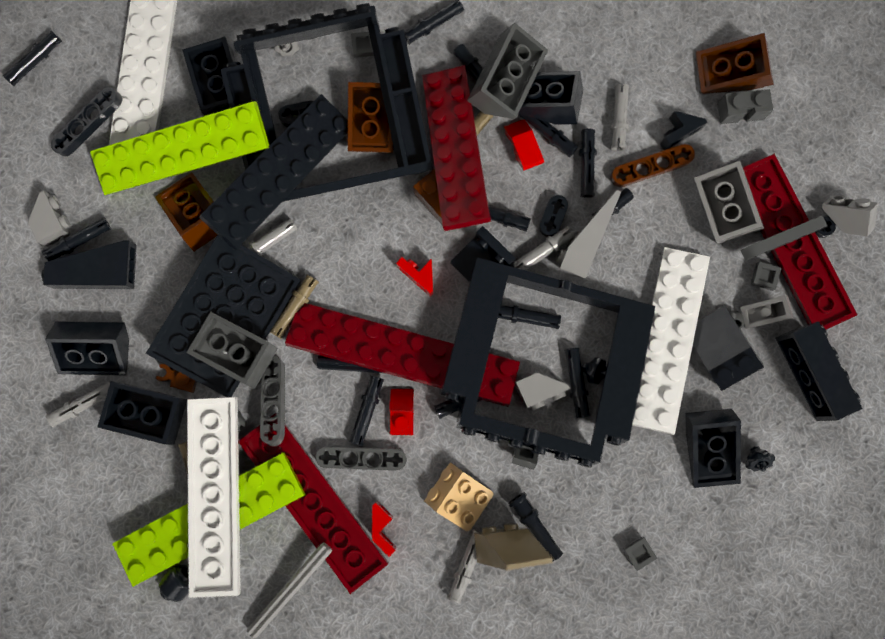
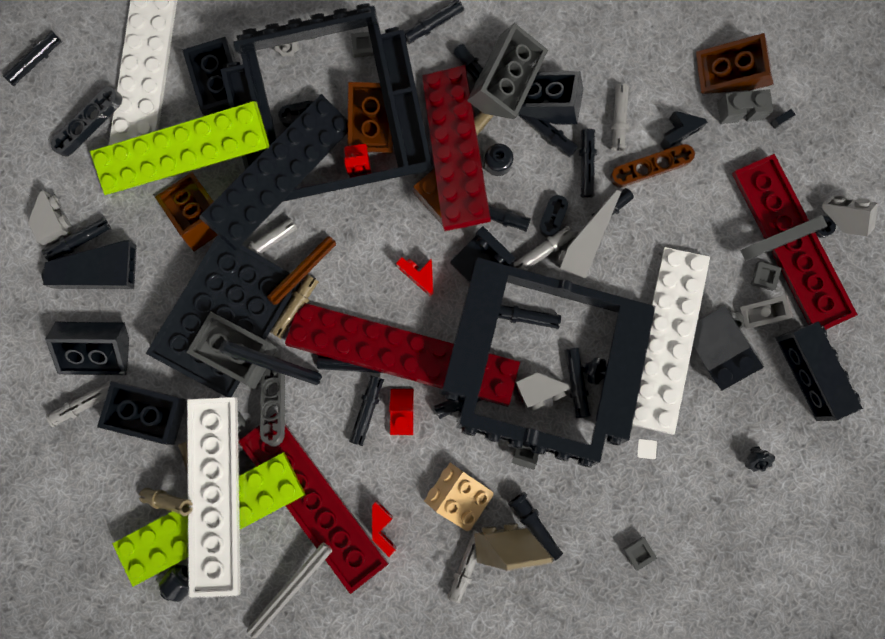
(161, 499): none -> dark tan pin
(177, 379): reddish brown plate -> none
(269, 362): none -> black axle
(301, 270): none -> reddish brown axle
(357, 160): none -> red slope
(361, 461): dark grey beam -> none
(498, 166): none -> black head
(524, 144): red slope -> none
(647, 449): none -> white sticker
(714, 447): black slope -> none
(729, 202): light grey brick -> none
(783, 118): none -> black piece

